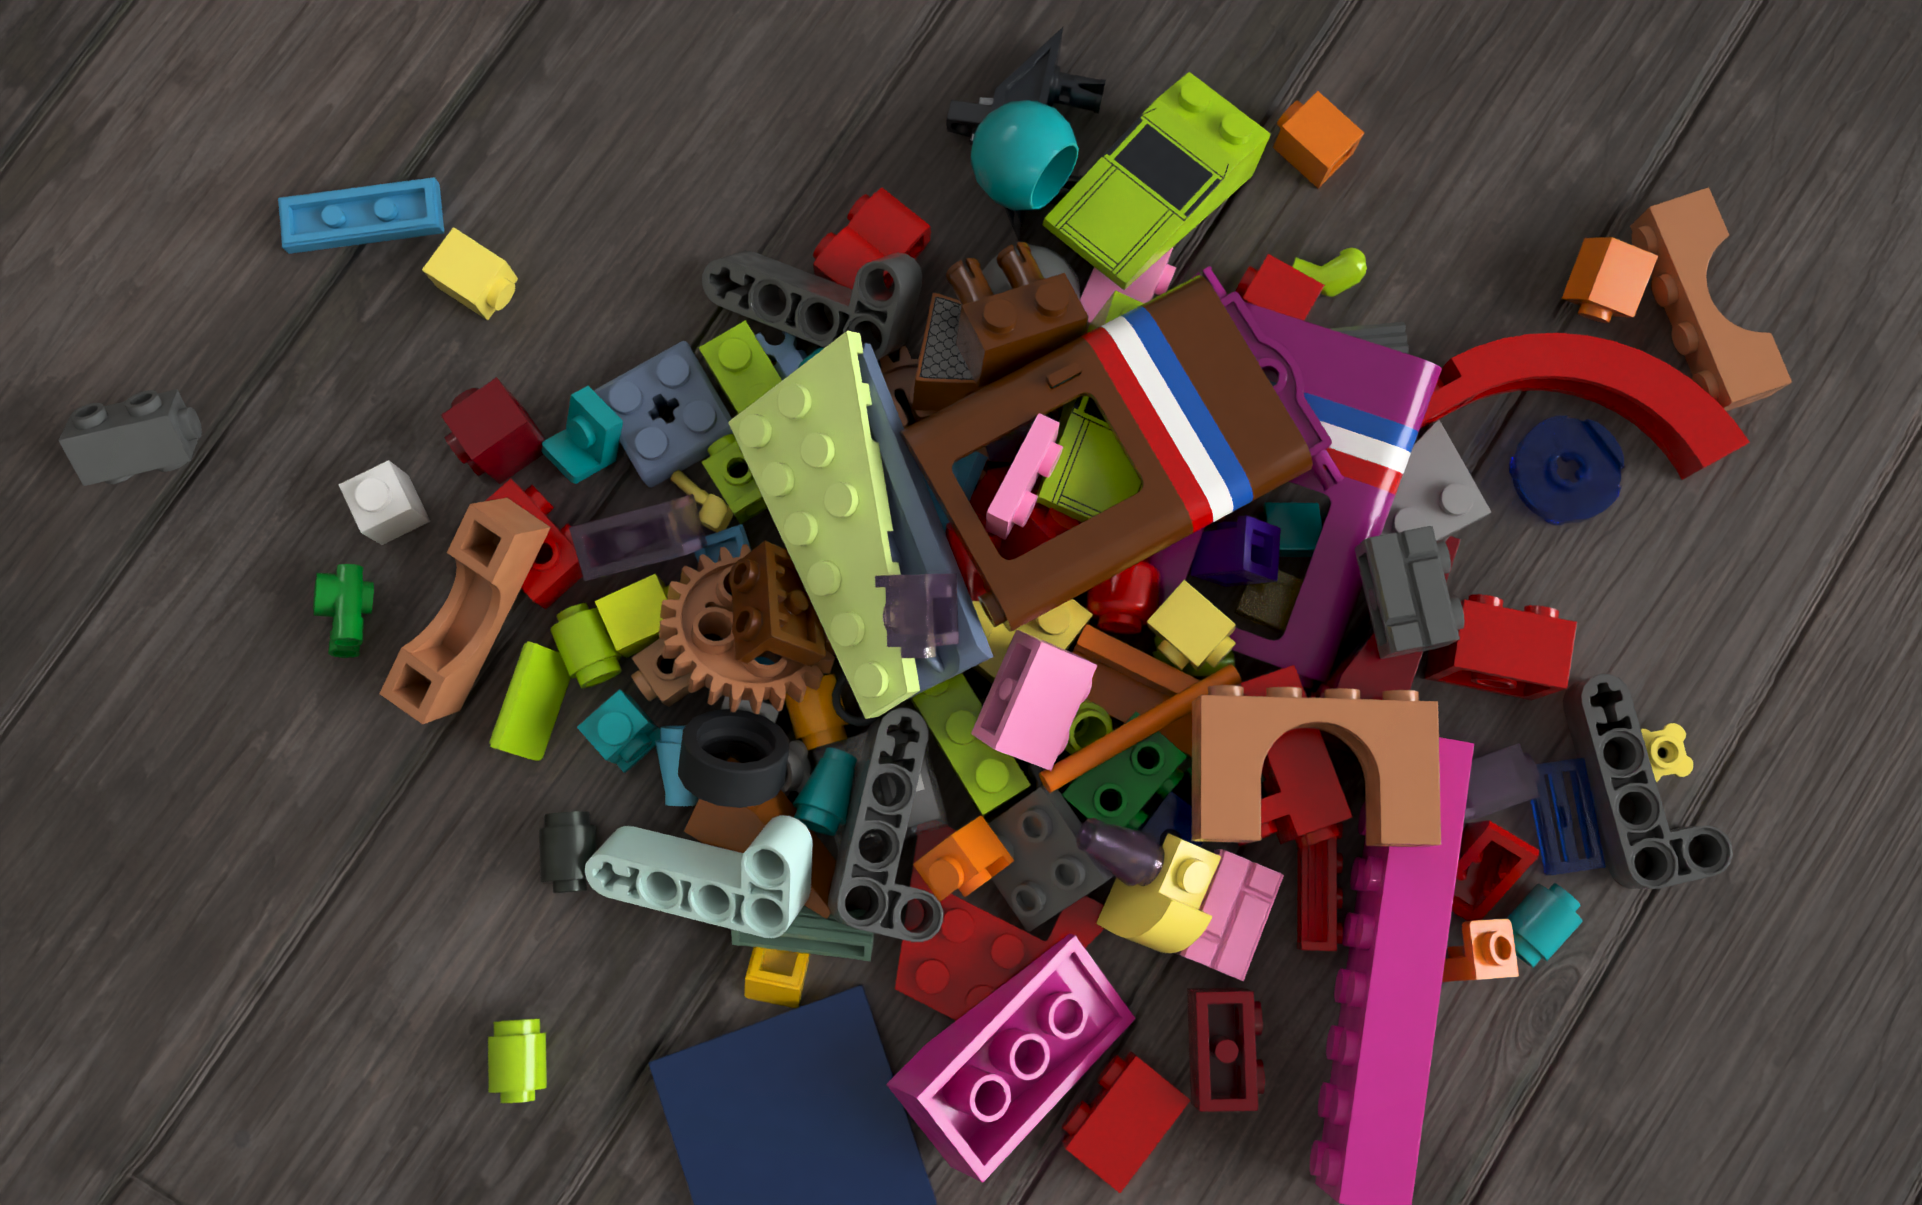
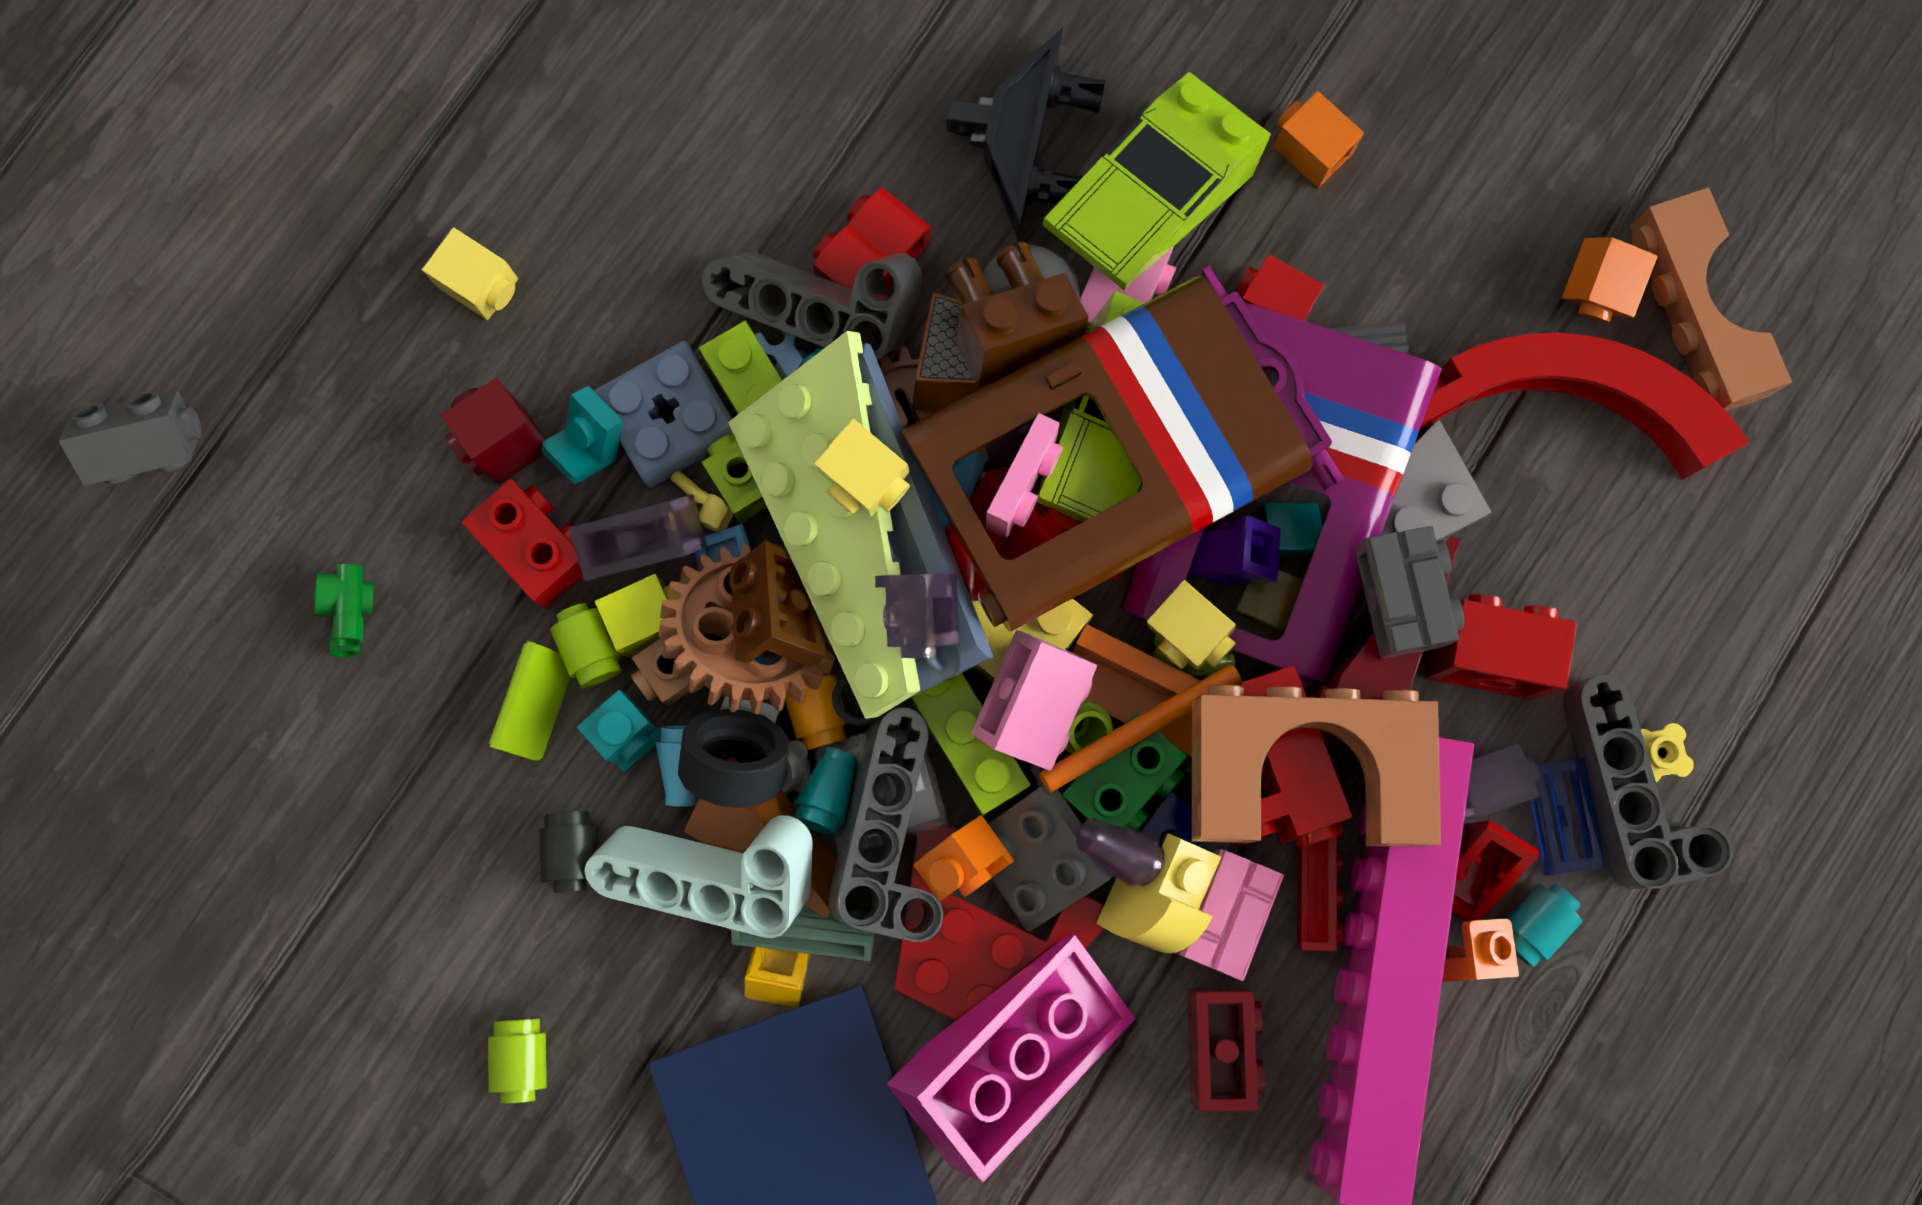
(361, 215): dark azure tile -> none
(384, 503): white brick -> none
(492, 561): nougat arch -> none
(863, 471): none -> light yellow brick
(1023, 154): teal helmet -> none
(1123, 1120): red brick -> none
(1126, 599): red head -> none
(1338, 273): lime arm -> none
(1559, 499): clear blue plate -> none

